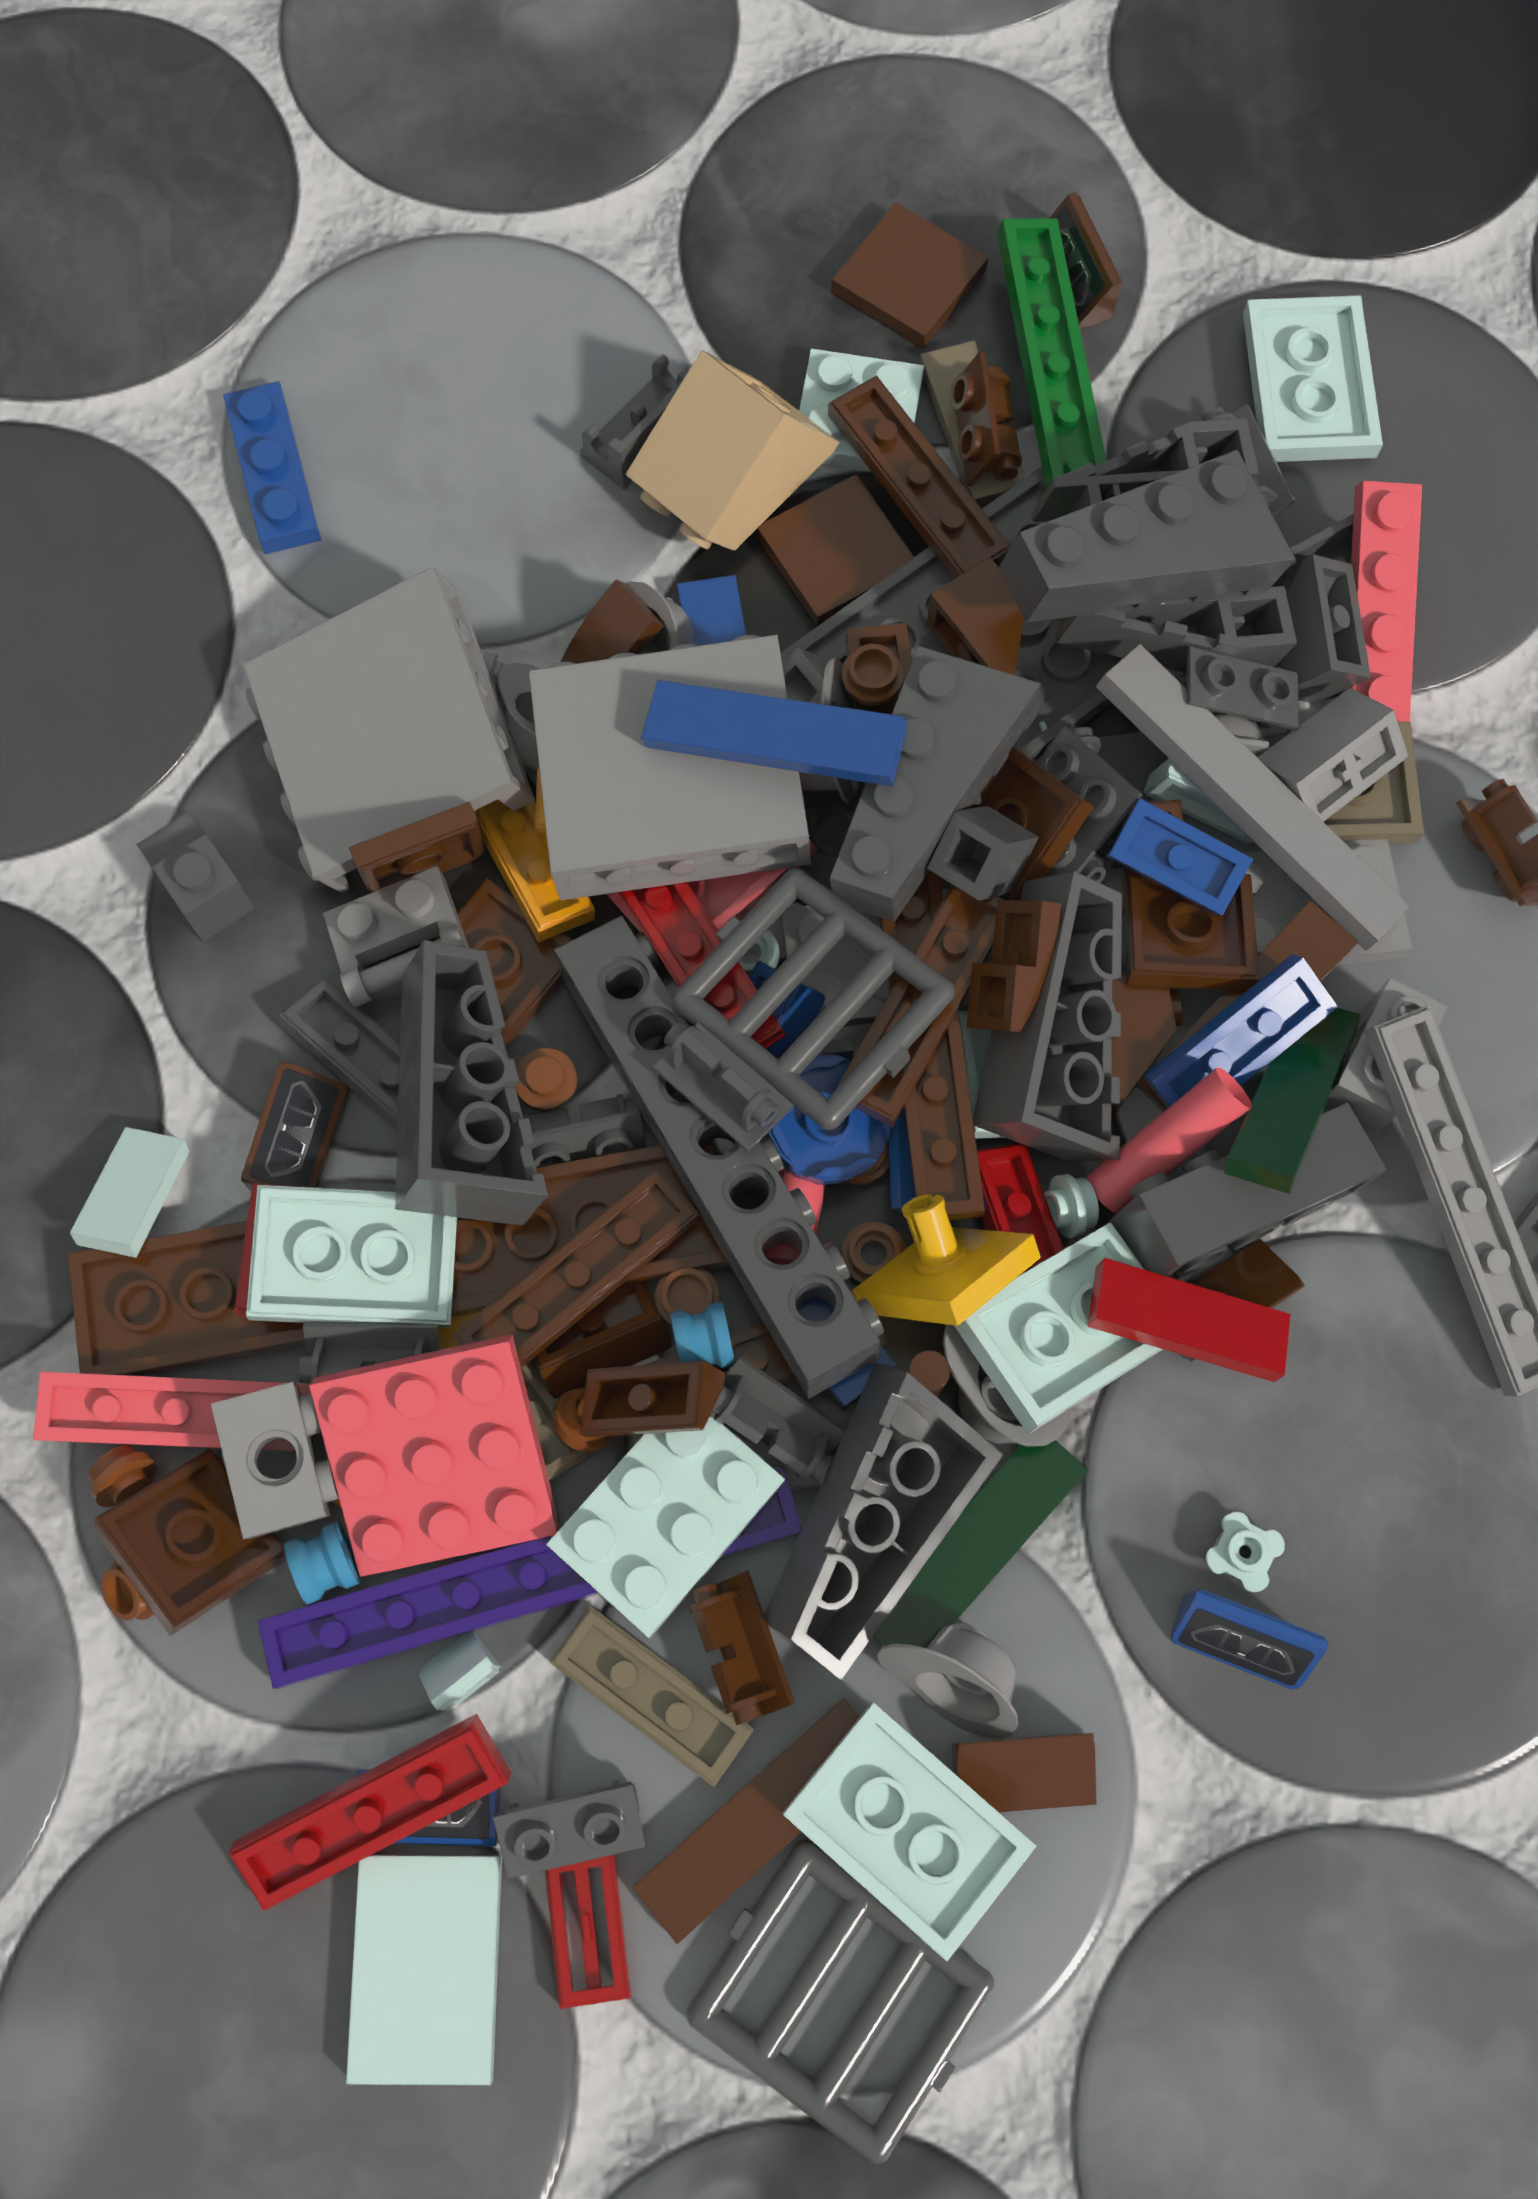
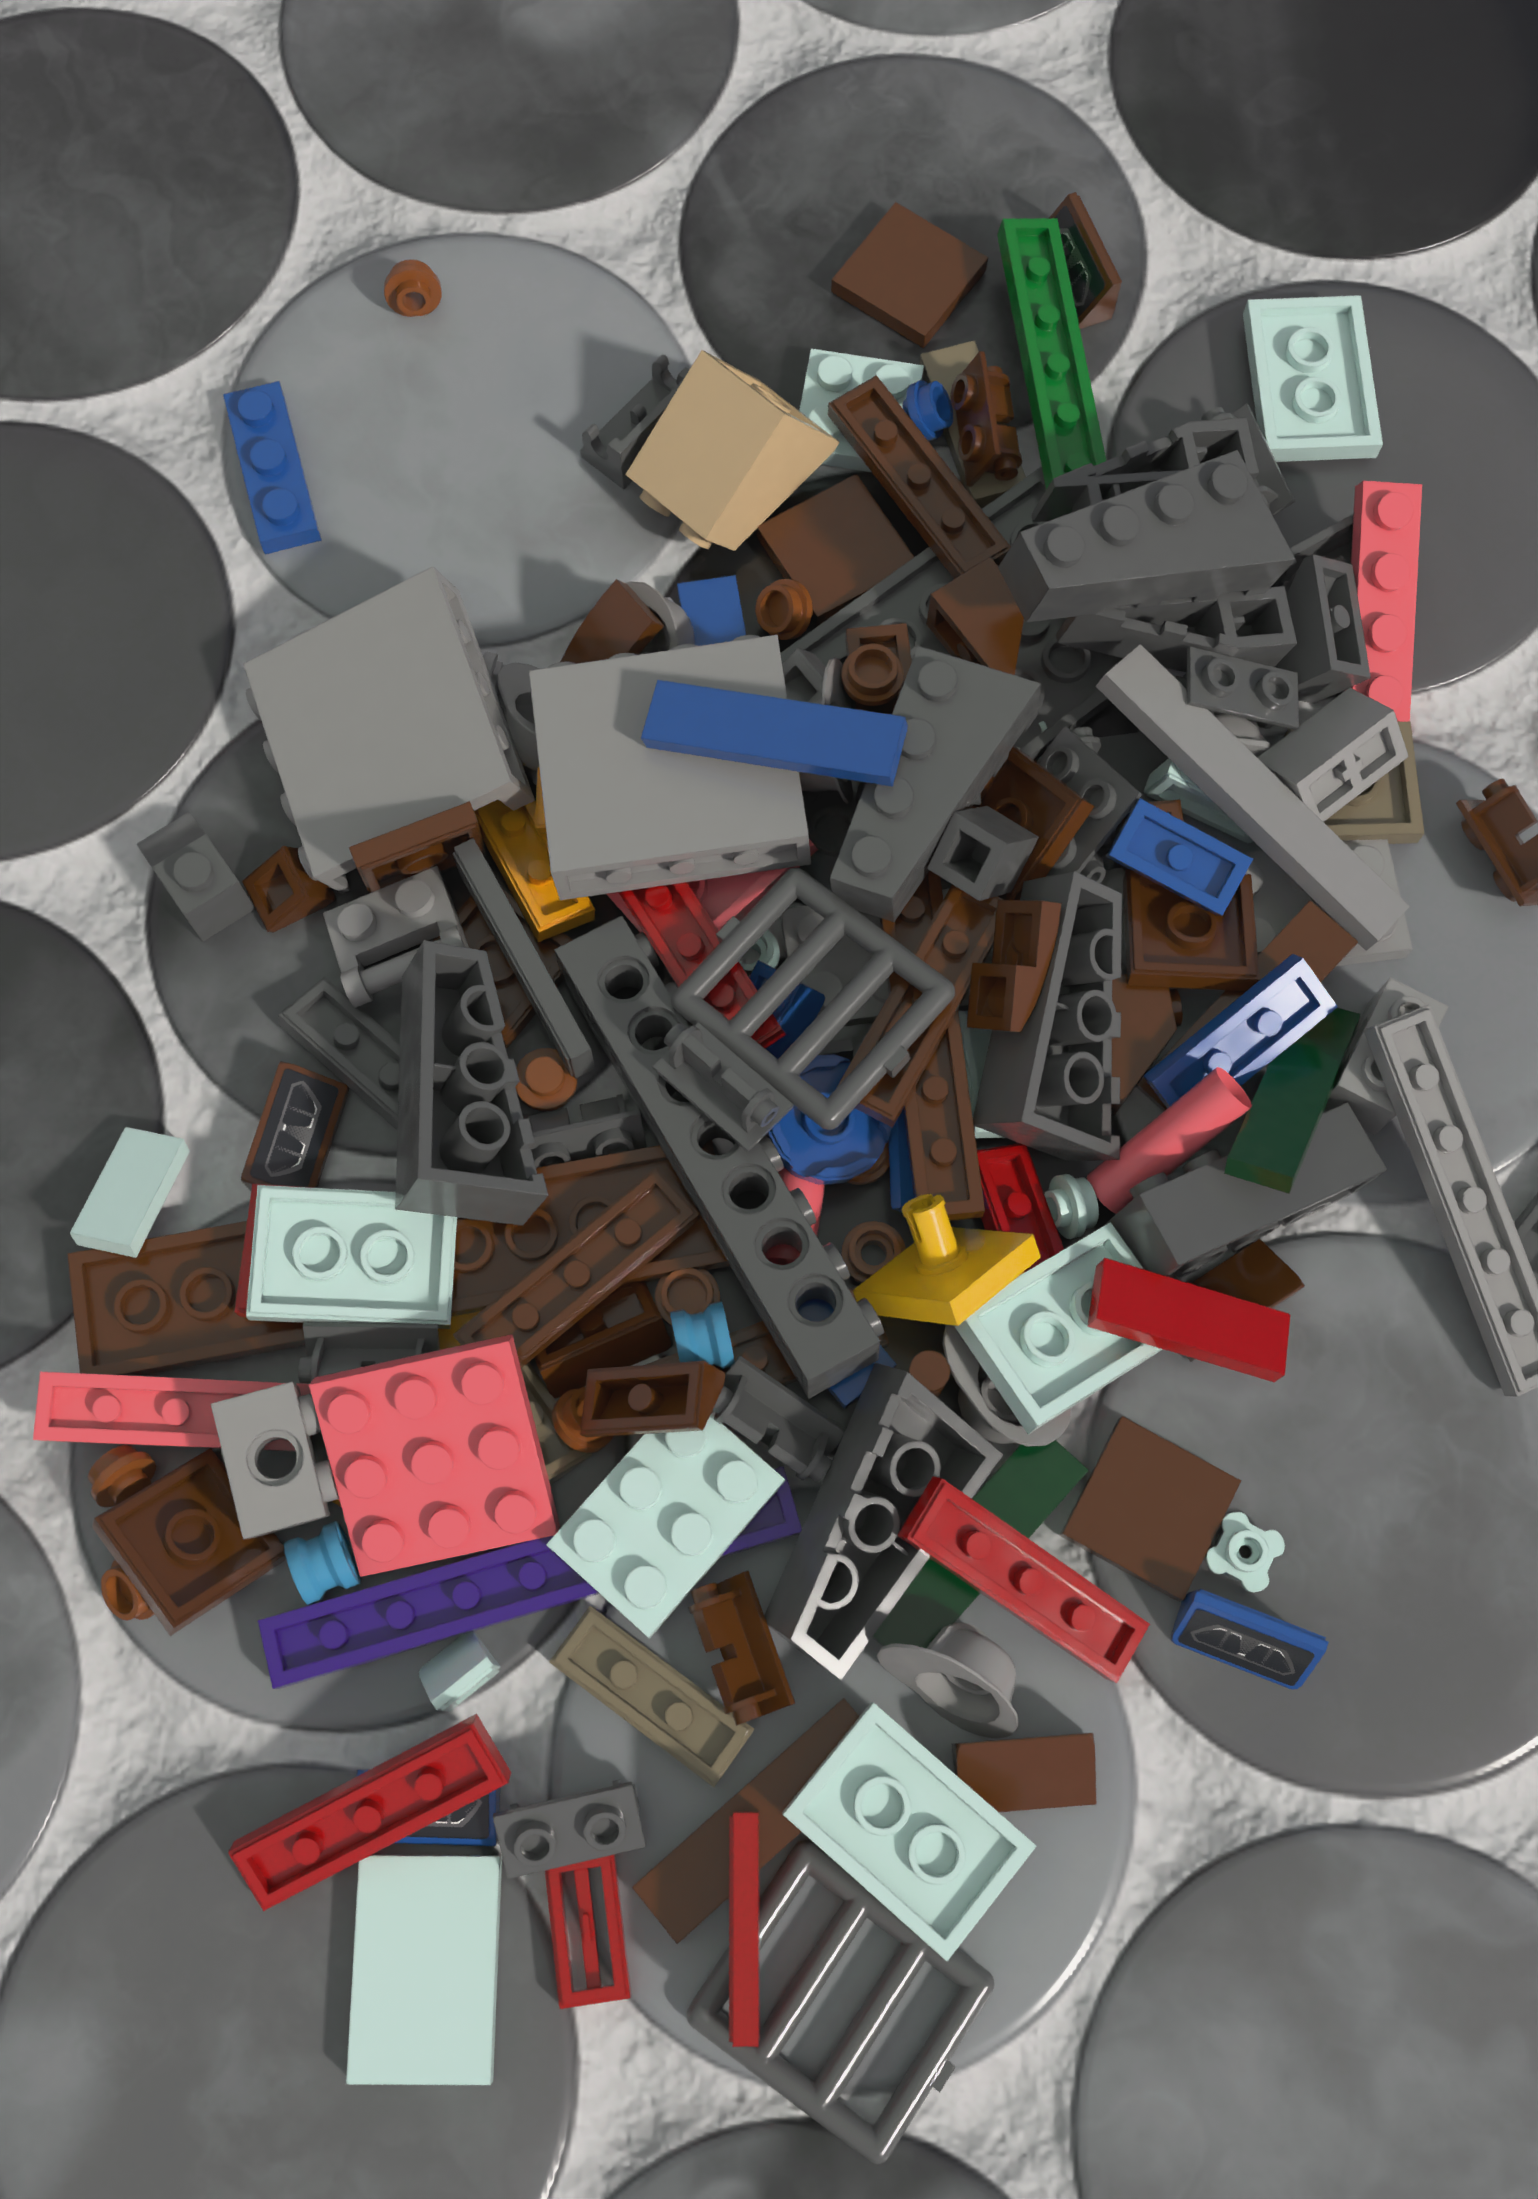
(285, 891): none -> reddish brown slope
(412, 277): none -> dark orange plate
(523, 959): none -> dark grey tile
(744, 1929): none -> red tile
(784, 609): none -> dark orange plate
(929, 408): none -> blue plate
(1023, 1579): none -> red tile
(1150, 1508): none -> reddish brown tile

